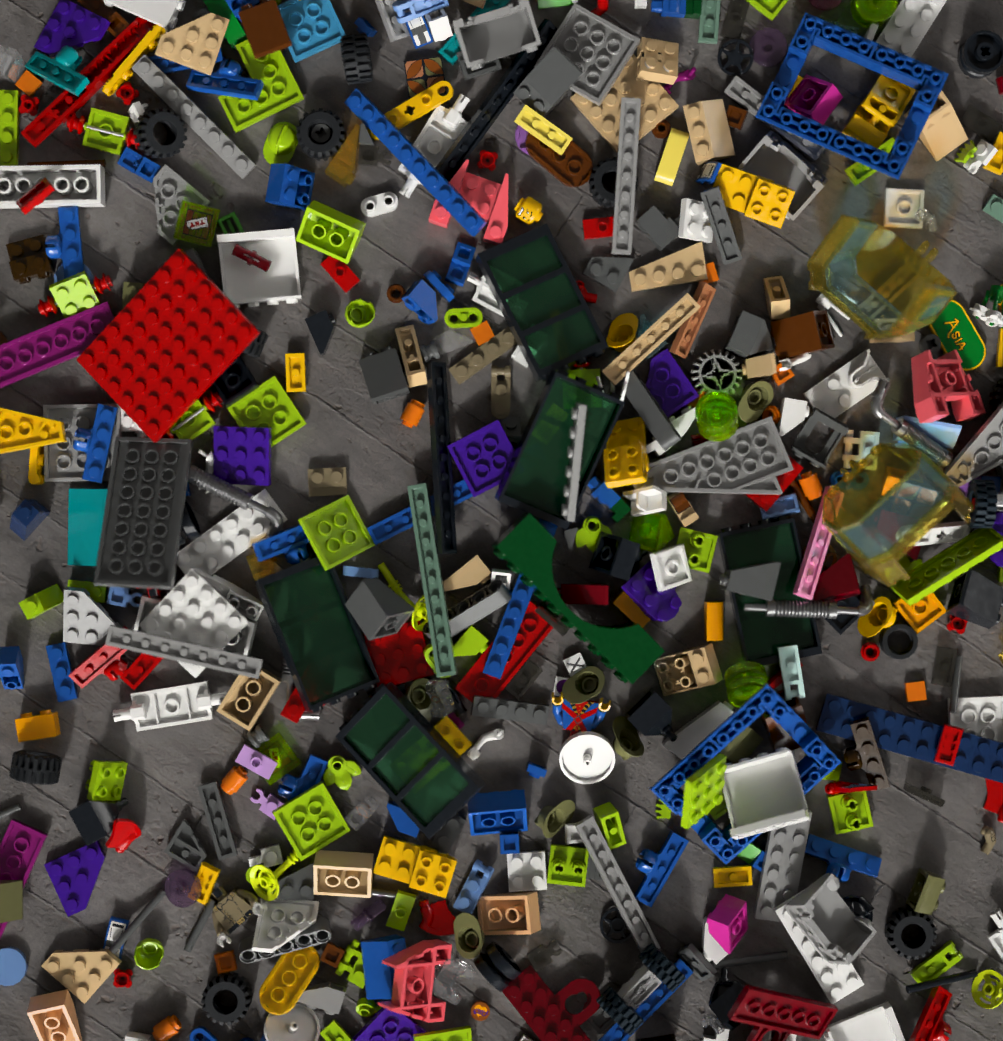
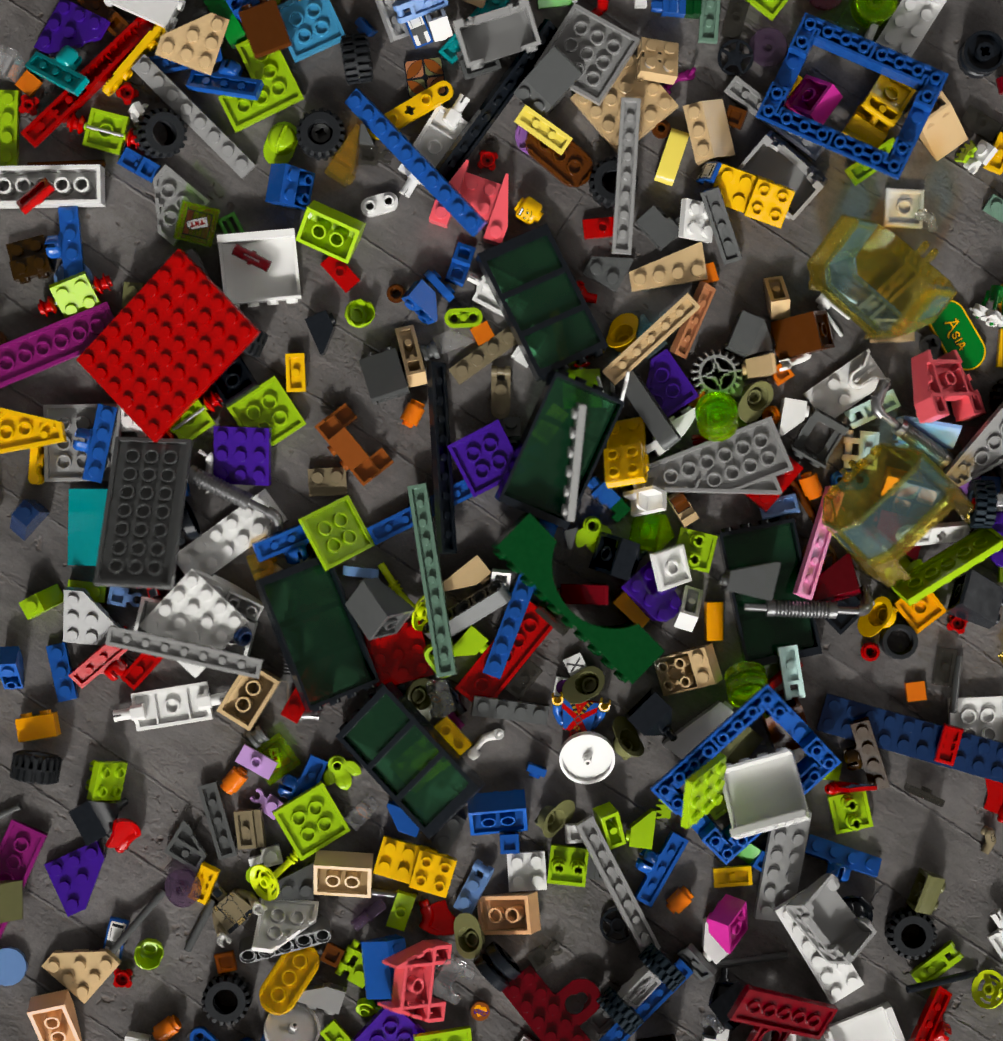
(242, 636): none -> dark blue plate
(250, 828): none -> dark tan plate
(348, 449): none -> dark orange bracket
(642, 830): none -> lime slope
(679, 900): none -> orange brick
(689, 609): none -> white slope
(890, 403): none -> light aqua plate

